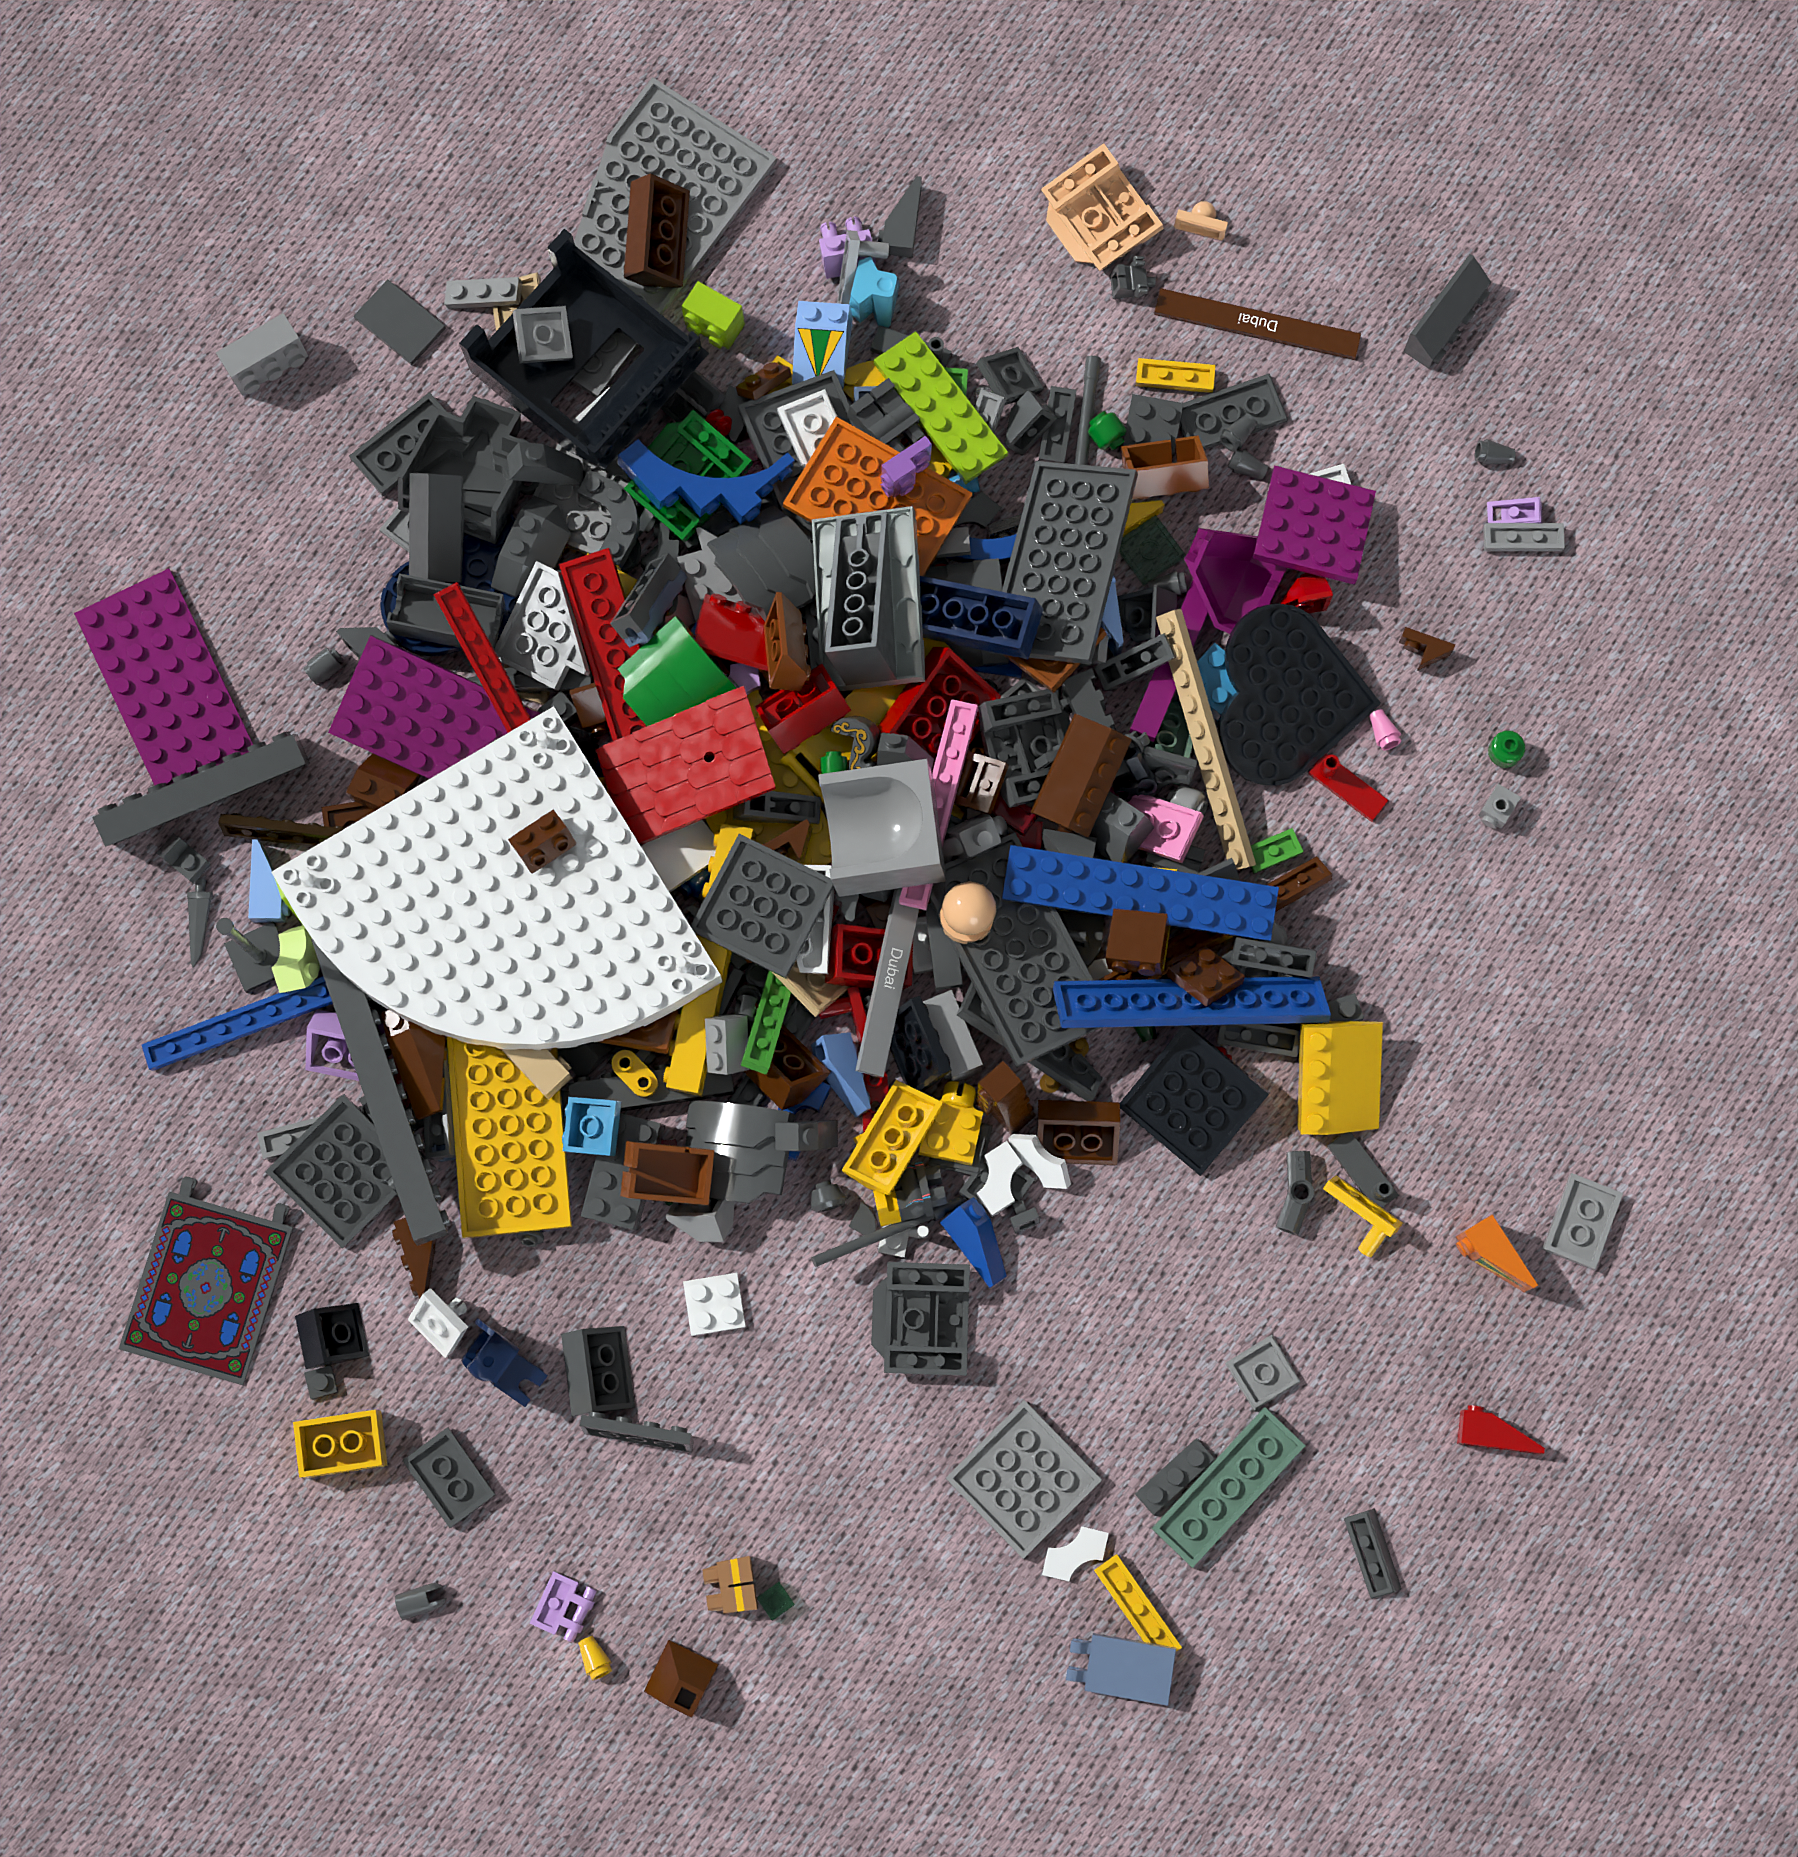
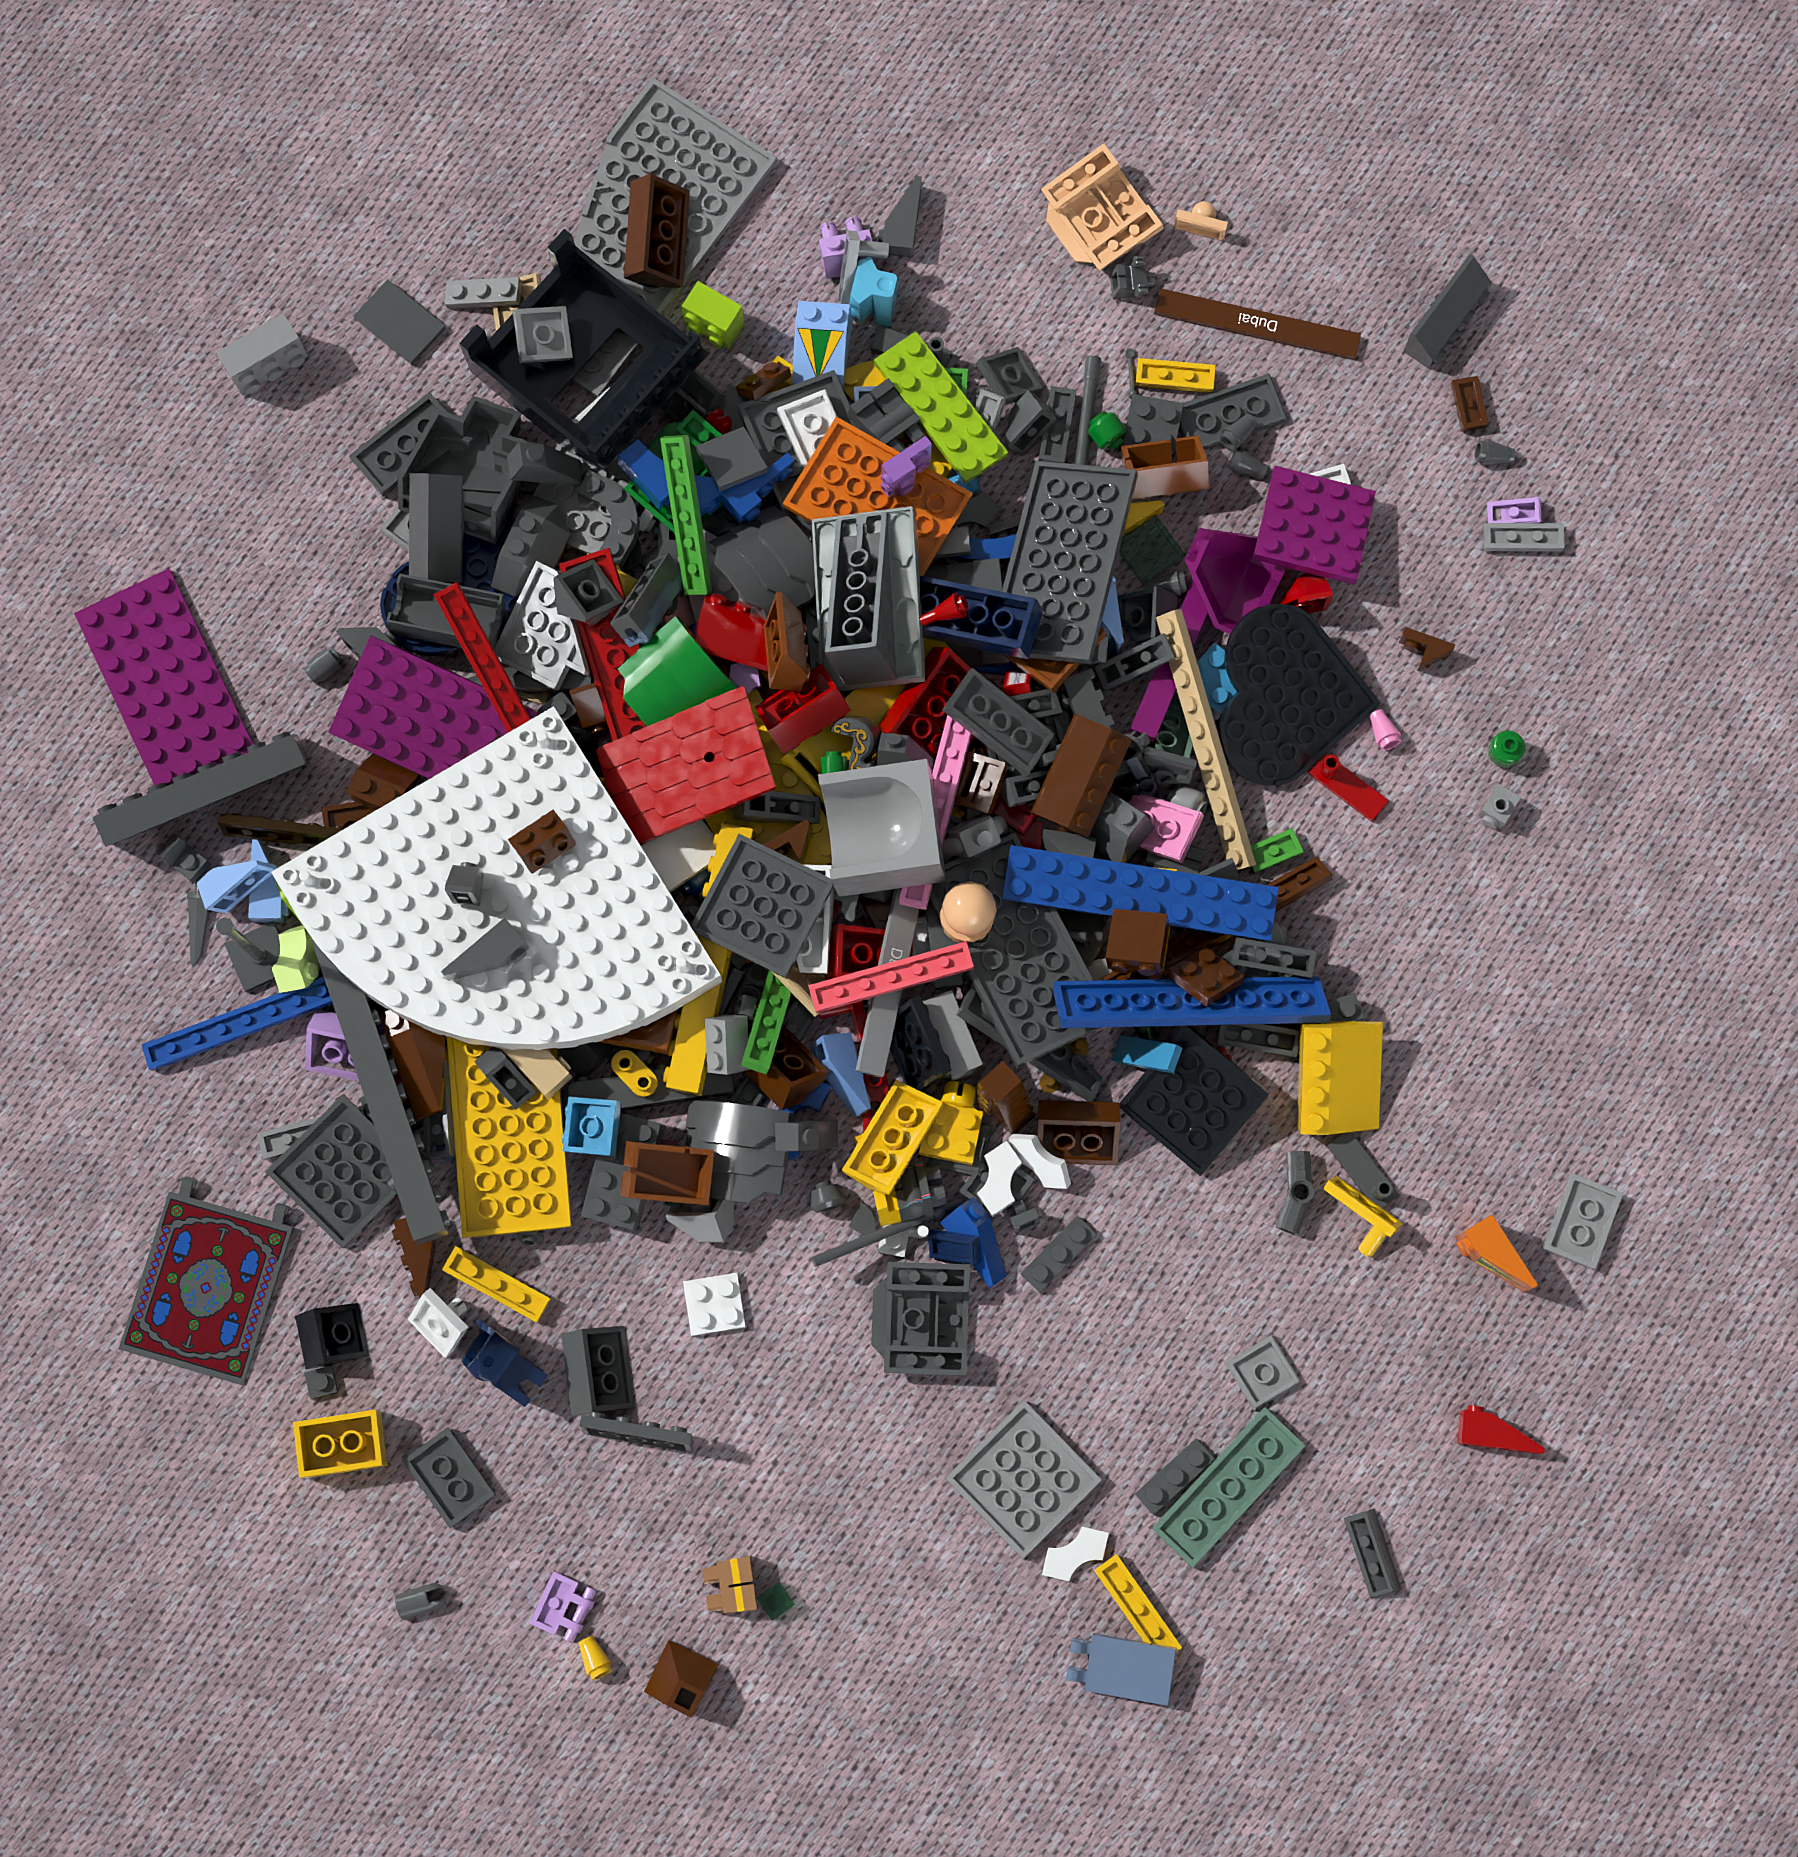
(229, 884): none -> light blue slope
(465, 884): none -> dark grey slope
(492, 951): none -> dark grey slope
(496, 1284): none -> yellow plate
(505, 1077): none -> dark grey slope
(585, 593): none -> dark grey slope
(686, 515): none -> bright green plate
(731, 459): none -> dark grey tile
(891, 977): none -> coral plate
(952, 608): none -> red cone
(954, 1247): none -> dark blue tile
(998, 722): none -> dark grey tile
(1017, 682): none -> red tile
(1058, 1254): none -> dark grey plate
(1130, 353): none -> dark grey hinge
(1147, 1054): none -> dark azure tile
(1469, 403): none -> reddish brown plate

